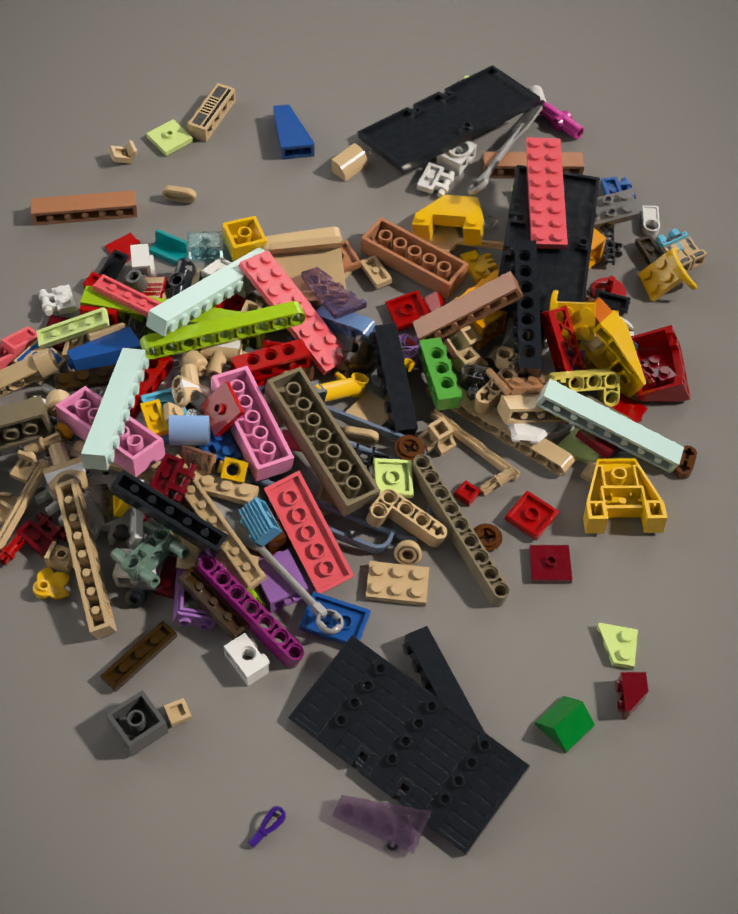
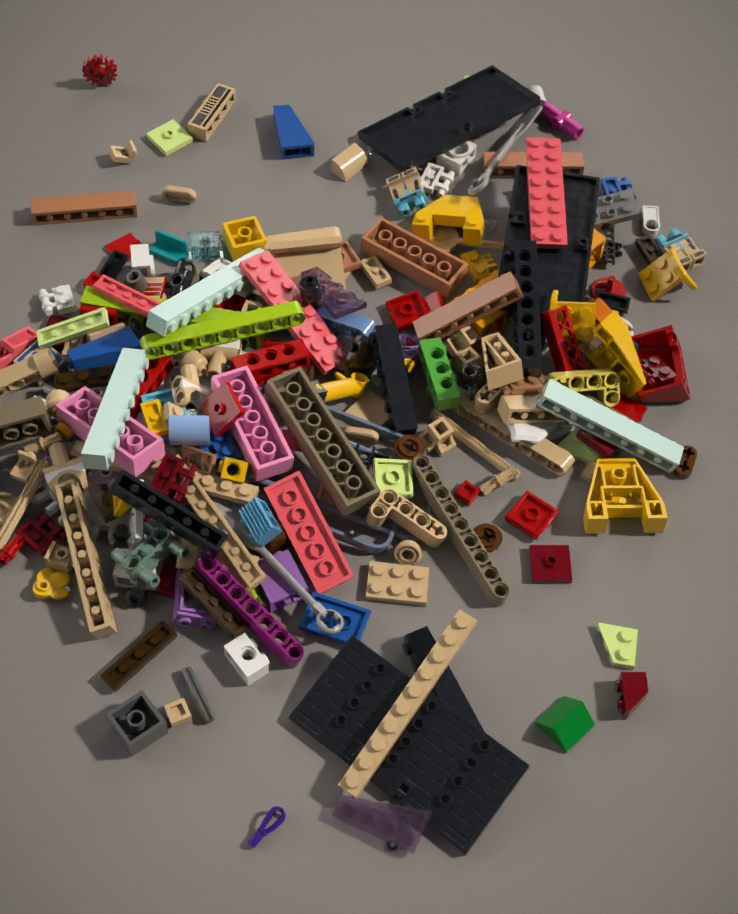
(99, 70): none -> red gear
(197, 695): none -> dark grey axle
(310, 289): none -> black piece
(407, 198): none -> hips
(407, 704): none -> tan plate
(500, 361): none -> tan wedge

